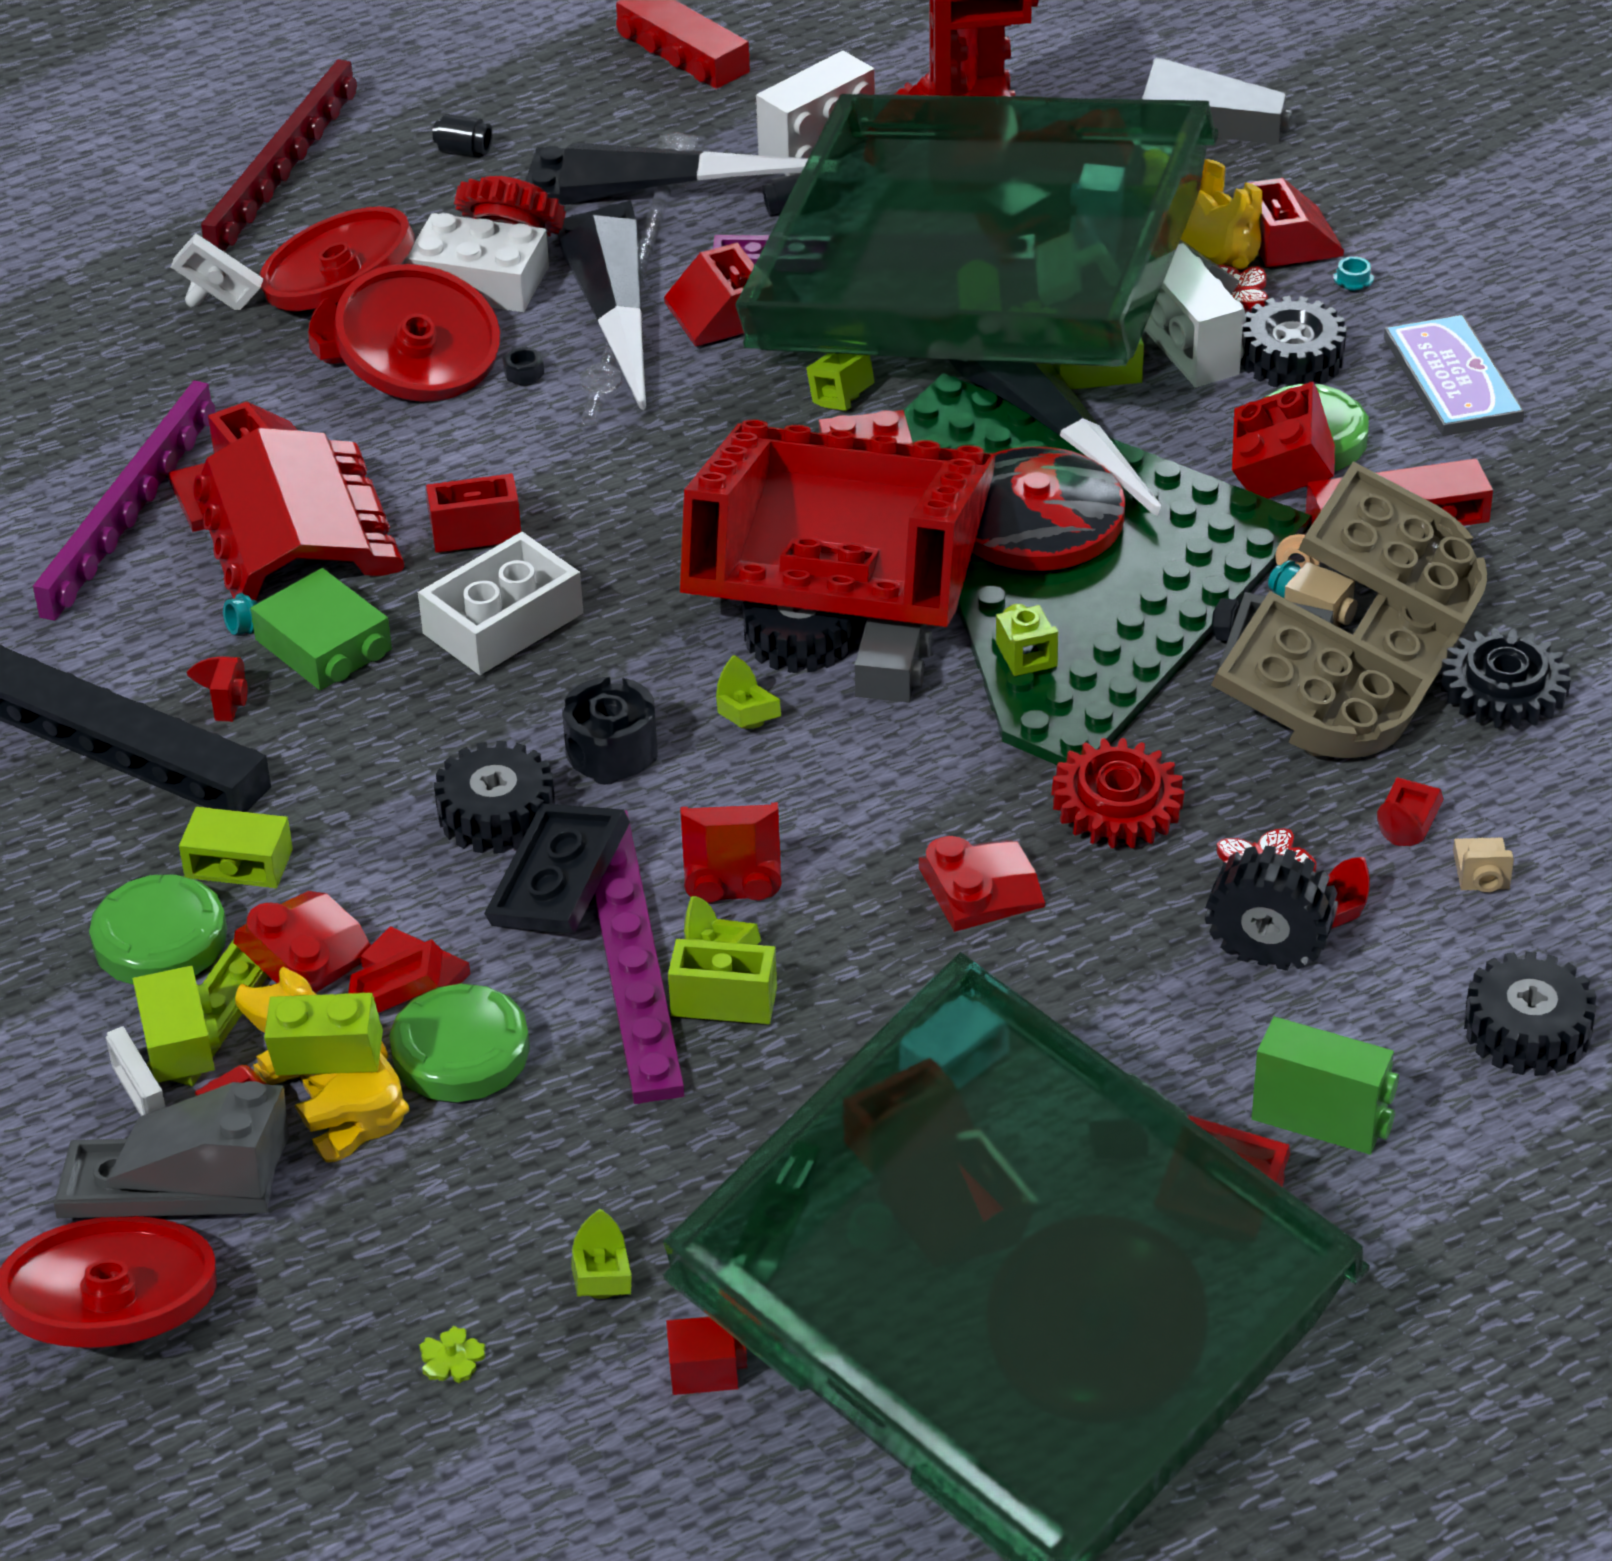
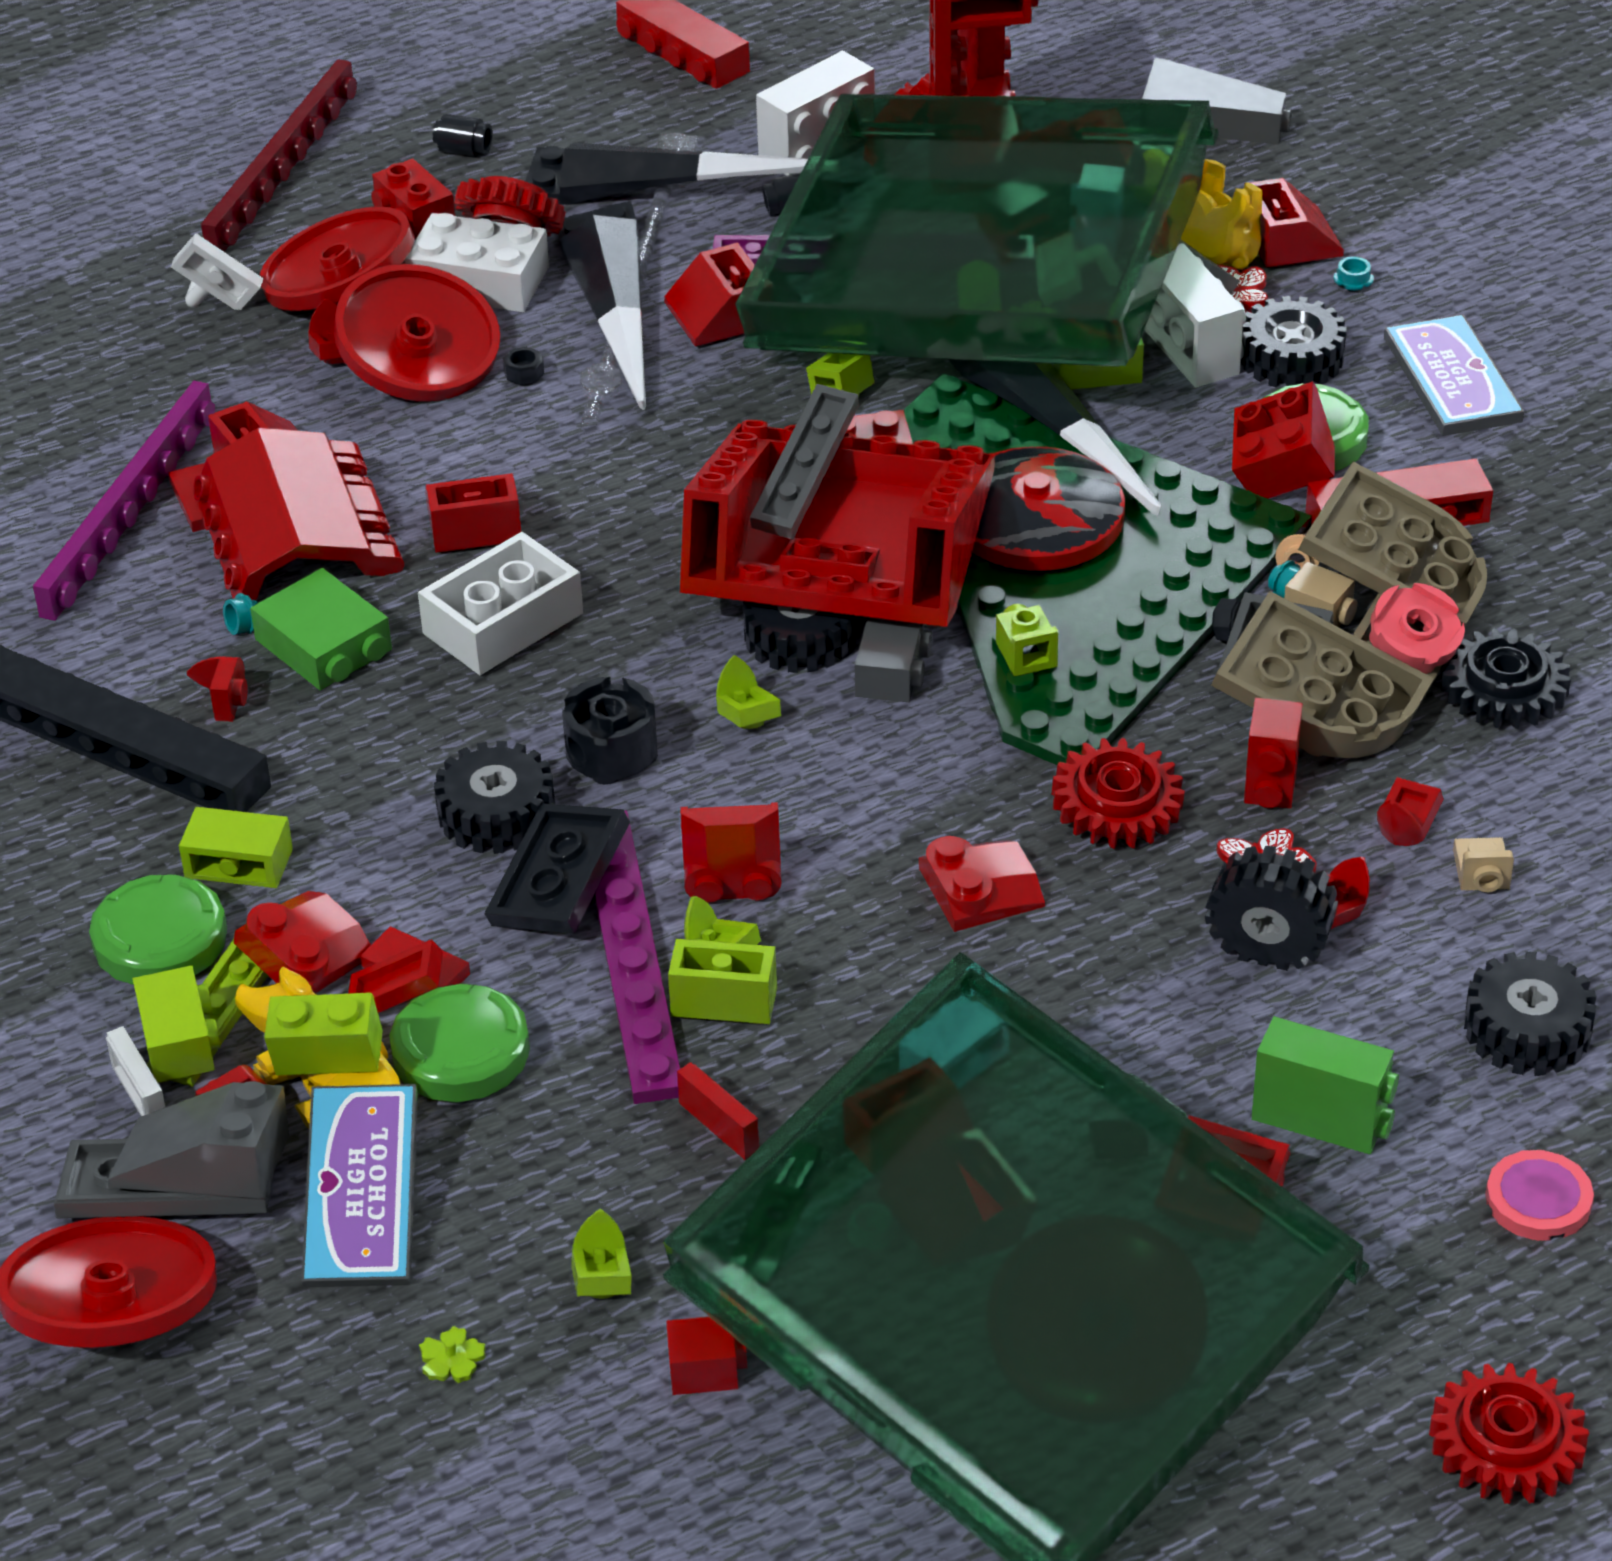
(360, 1186): none -> tile
(413, 192): none -> red brick
(718, 1110): none -> red tile
(804, 461): none -> dark grey plate
(1273, 753): none -> red brick
(1418, 649): none -> coral plate
(1508, 1433): none -> red gear
(1539, 1194): none -> tile

